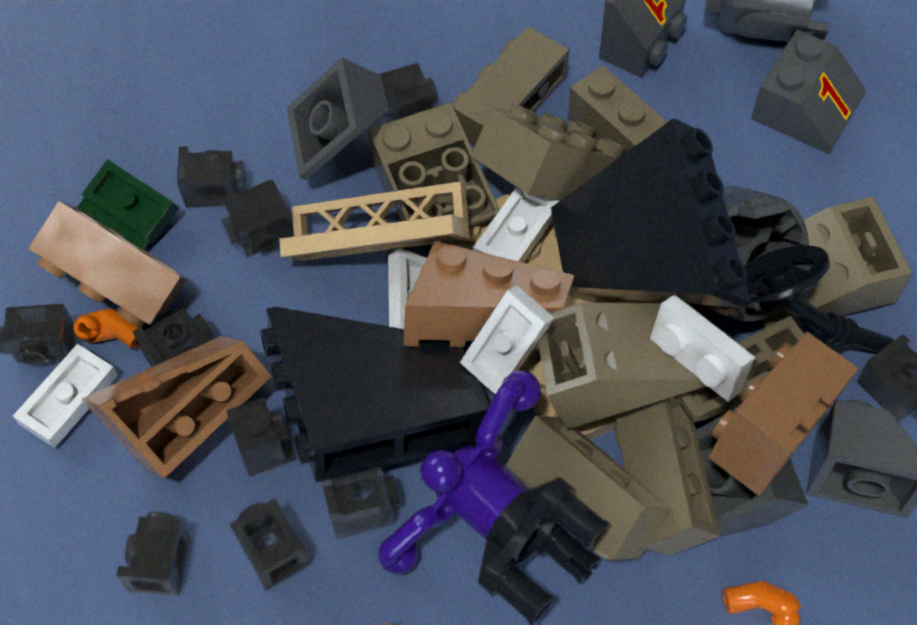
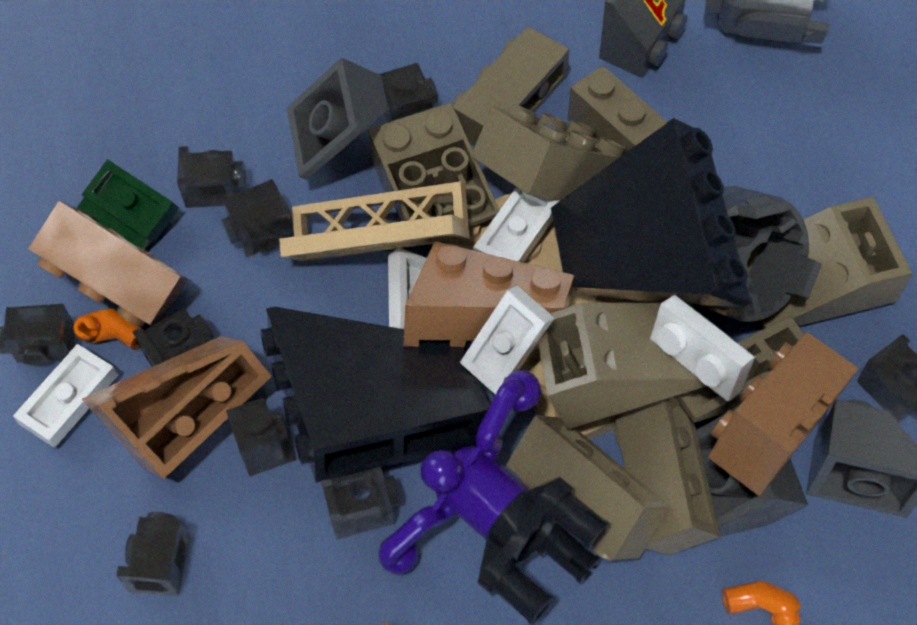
(279, 560): clear smoke brick -> none
(785, 286): black dish -> none
(809, 93): dark grey slope -> none

